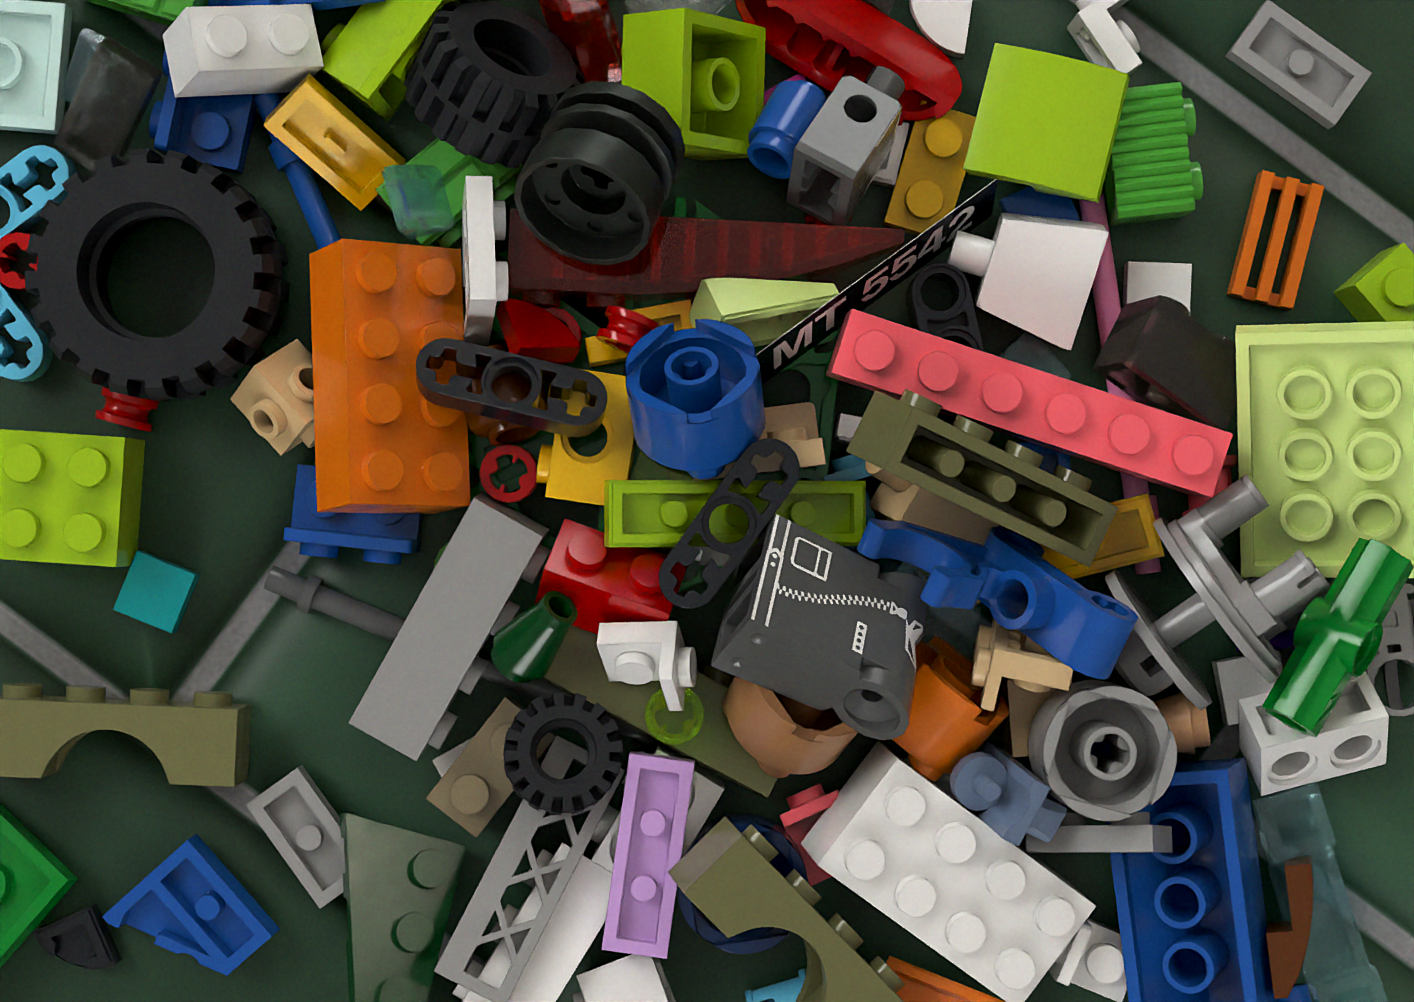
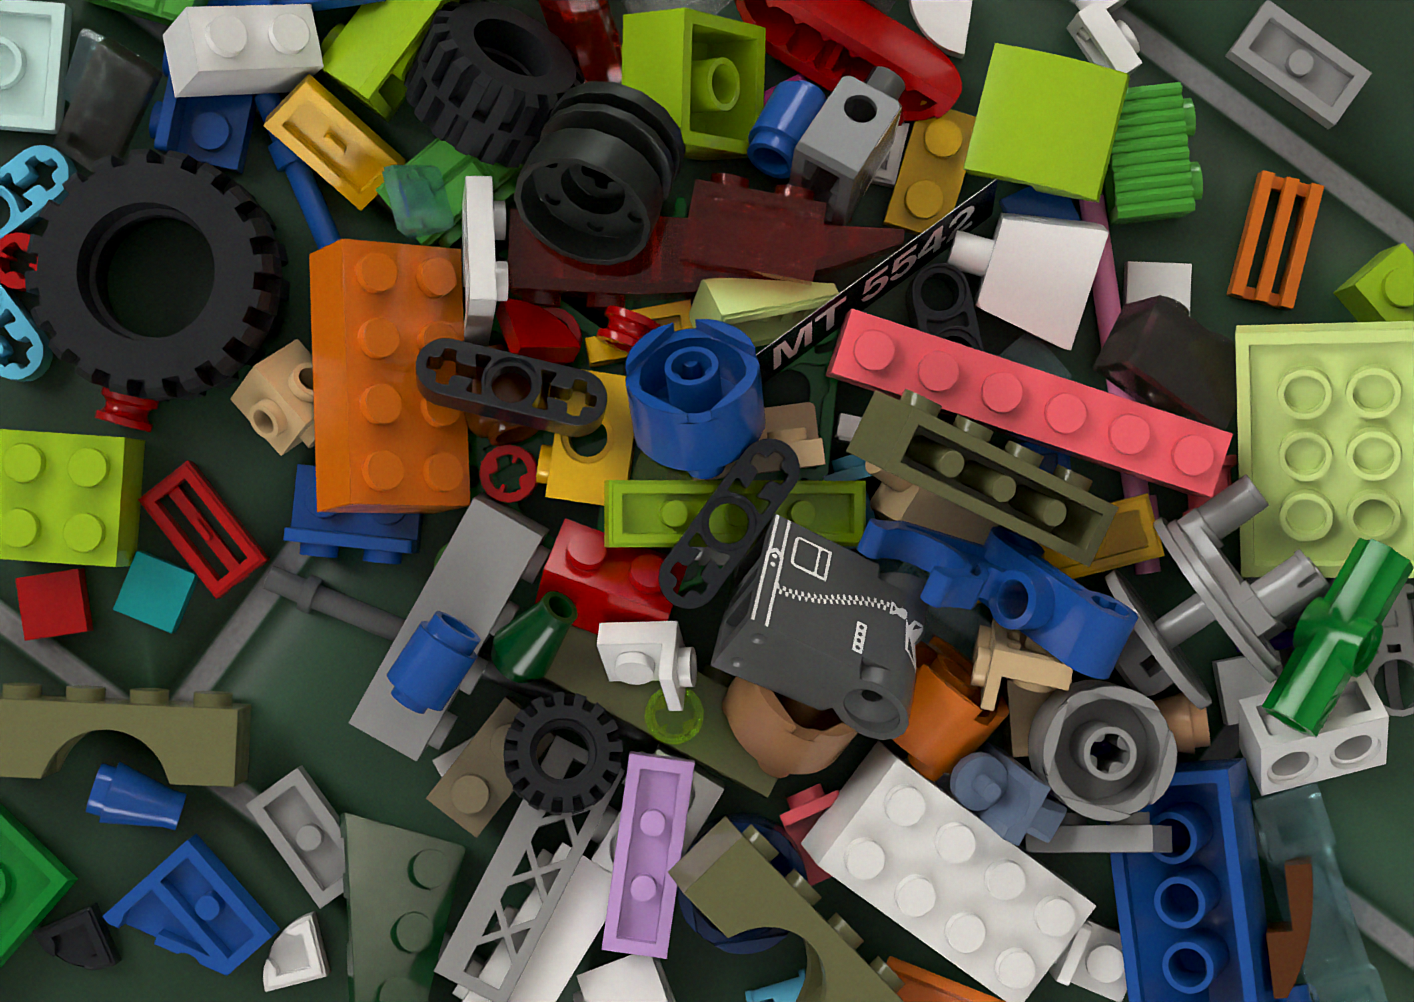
(54, 604): none -> red tile
(133, 798): none -> blue cone
(237, 570): none -> red tile
(296, 955): none -> white tile
(433, 663): none -> blue brick
(754, 229): none -> clear red bracket

